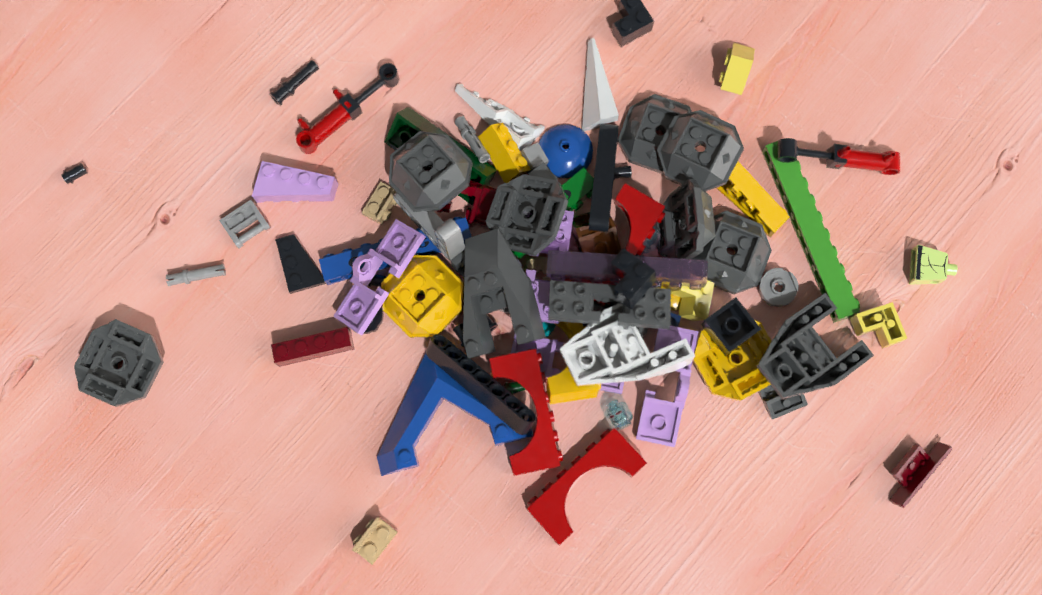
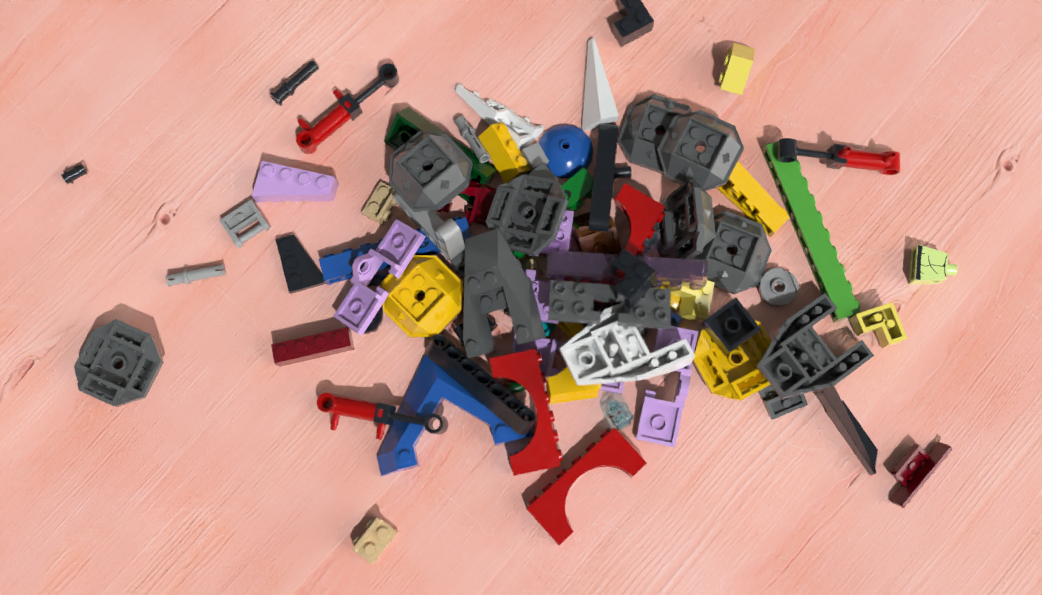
(375, 412): none -> piece
(849, 428): none -> black wedge

